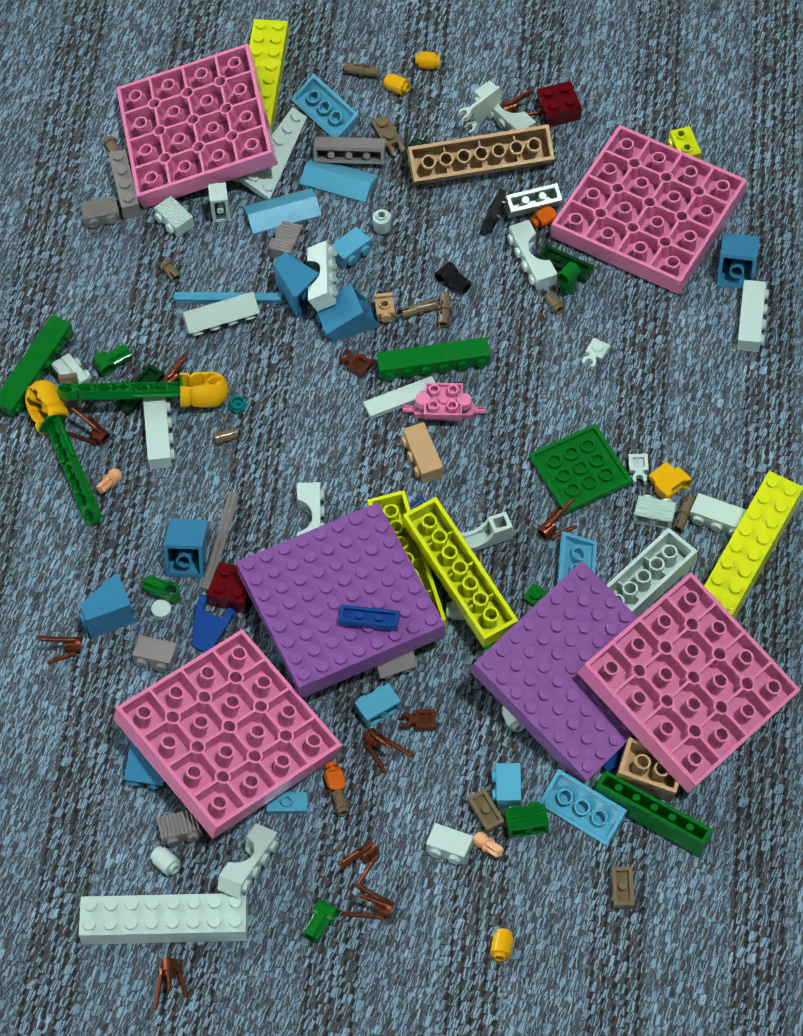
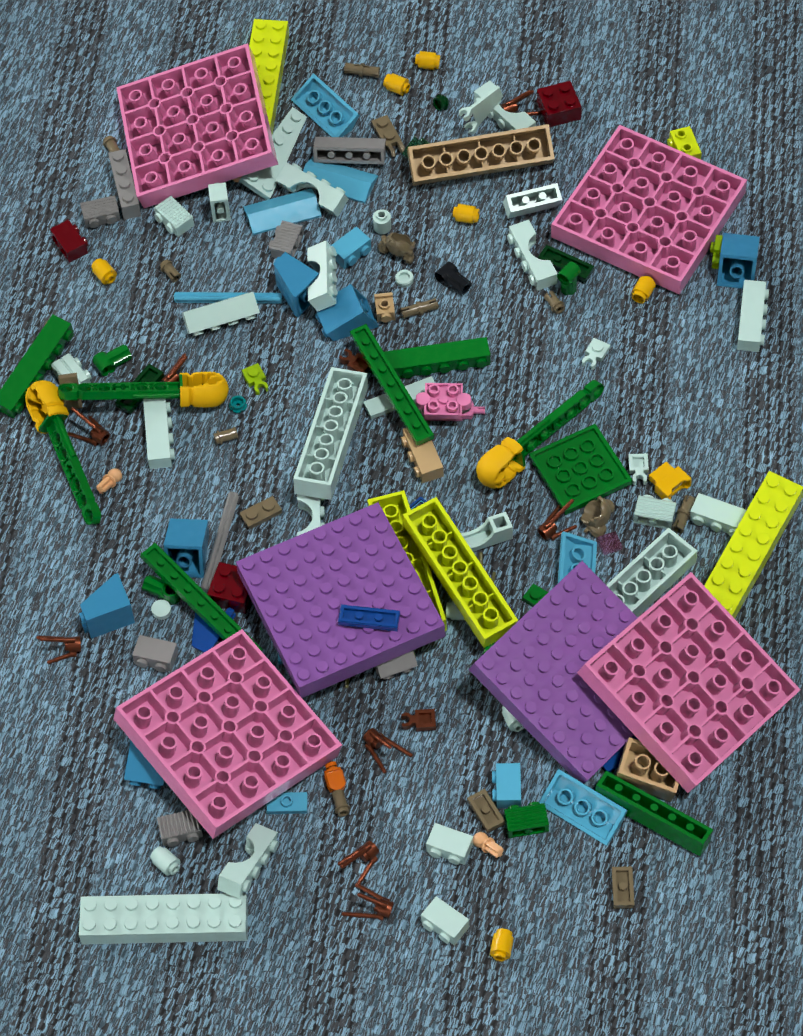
(69, 241): none -> dark red brick
(104, 271): none -> yellow brick
(169, 970): copper plant -> none
(190, 592): none -> green plate
(256, 377): none -> lime plate
(260, 512): none -> dark tan plate
(294, 179): none -> light aqua arch
(321, 917): green piece -> none
(330, 433): none -> light aqua brick
(377, 705): medium azure brick -> none
(392, 385): none -> green plate
(397, 245): none -> dark tan hair
(404, 278): none -> light aqua tile
(440, 102): none -> dark green plate
(444, 309): dark tan pin -> none
(444, 921): none -> light aqua brick
(466, 213): none -> yellow brick
(493, 213): pearl dark grey plate -> none
(504, 460): none -> piece
(543, 217): orange arm -> none
(597, 515): none -> dark tan hair
(609, 543): none -> clear pink tile
(643, 289): none -> yellow brick
(716, 250): none -> lime plate

